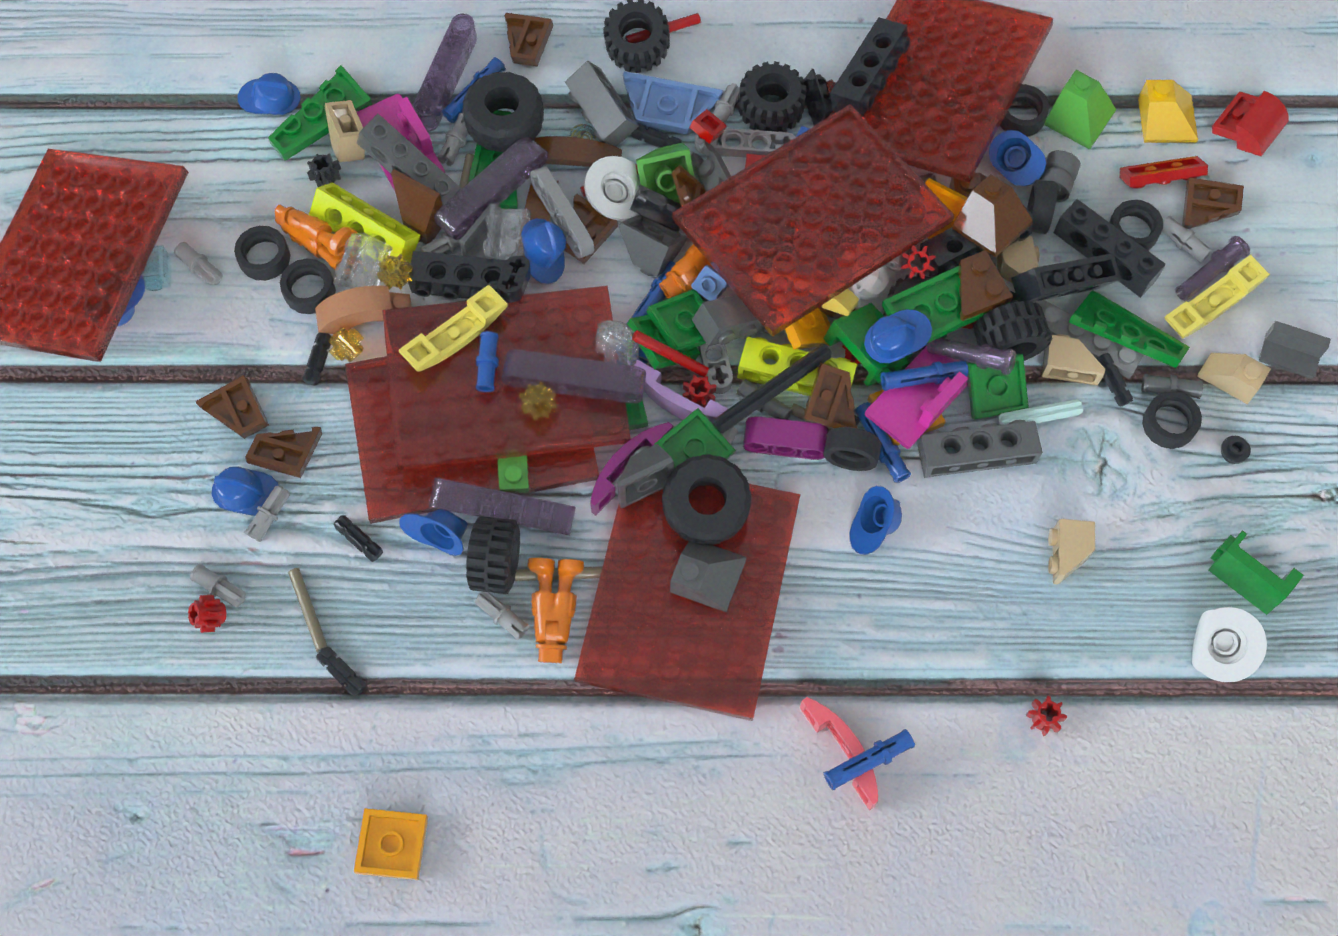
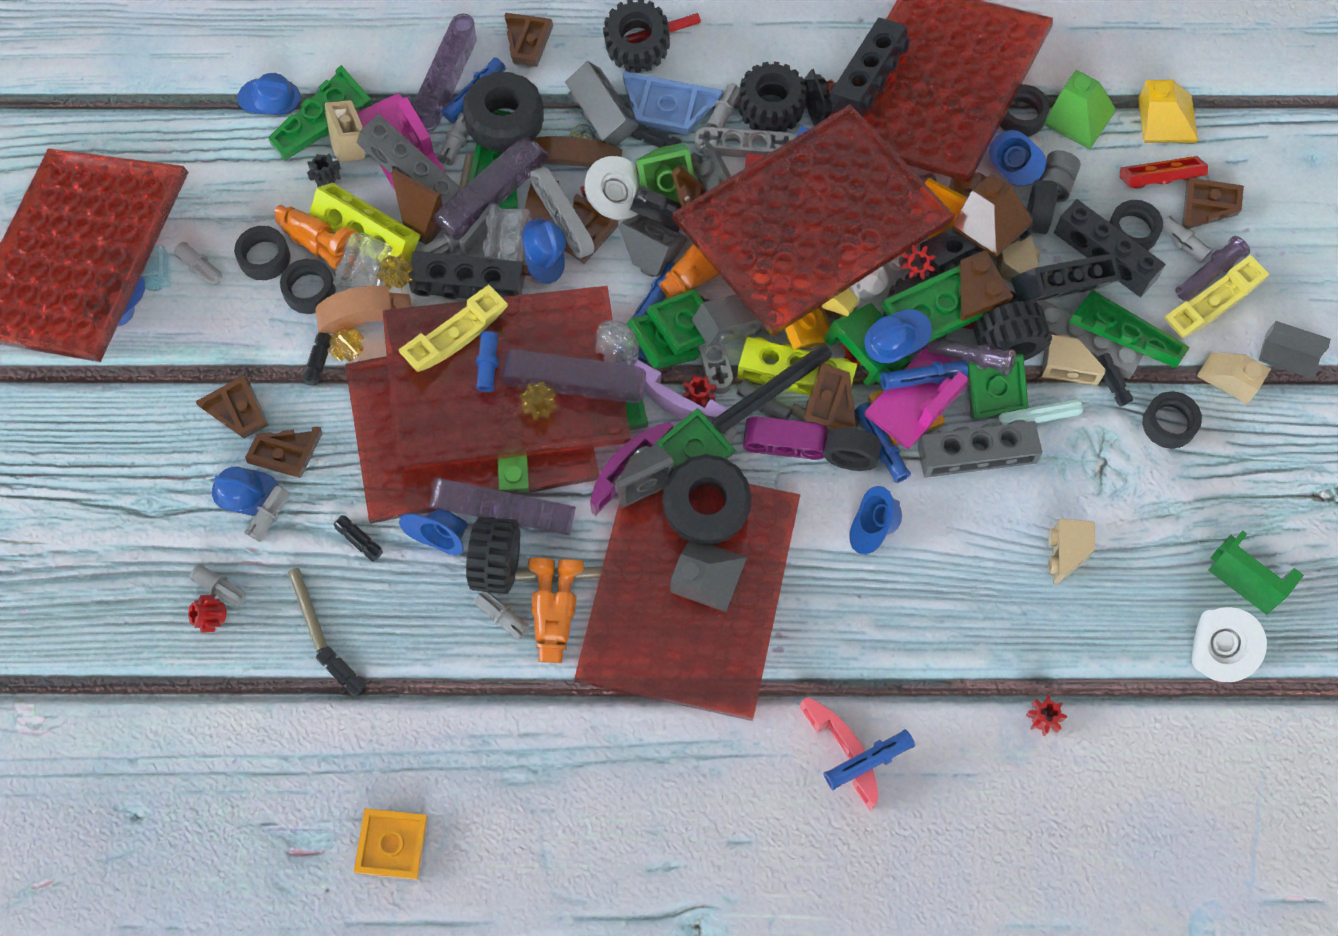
(510, 278): black beam -> none
(670, 353): red bar -> none
(708, 126): red plate -> none
(709, 283): medium blue bracket -> none
(1161, 384): dark grey pin -> none
(1230, 454): black plate -> none
(1252, 121): red brick -> none

